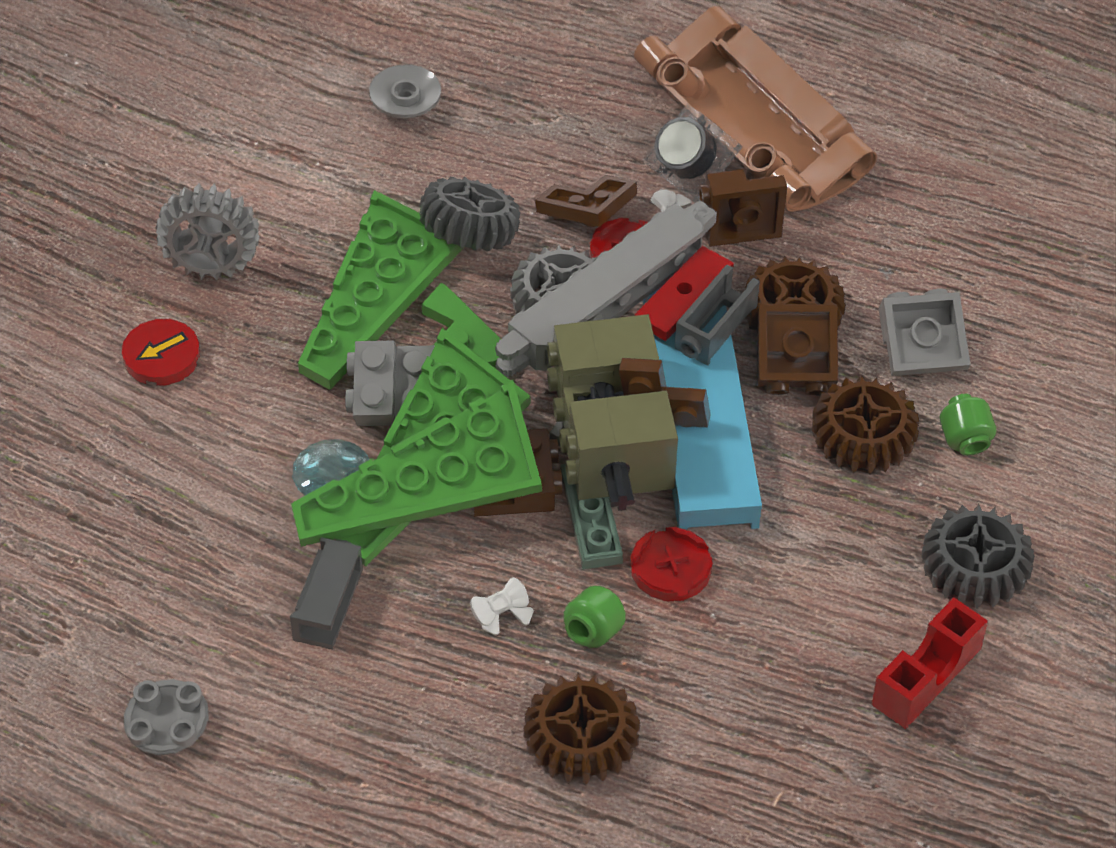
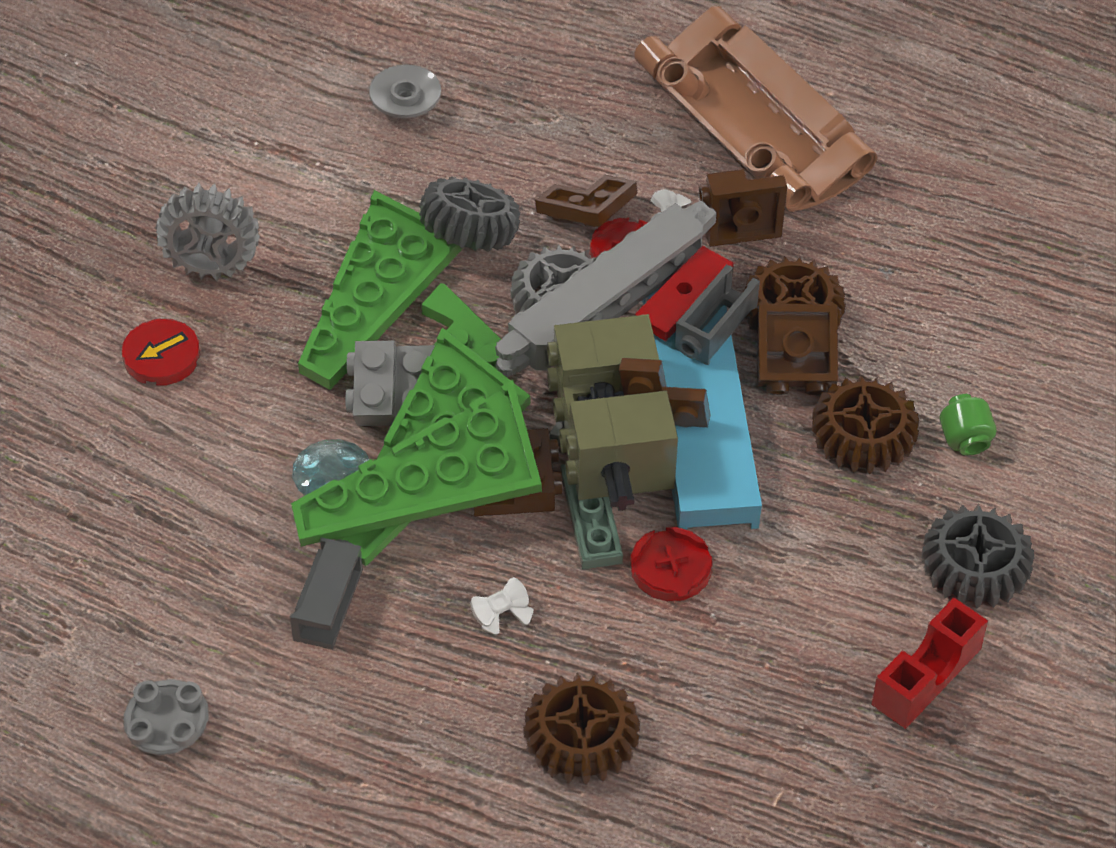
(594, 616): bright green head -> none
(688, 151): piece -> none
(924, 332): light grey plate -> none

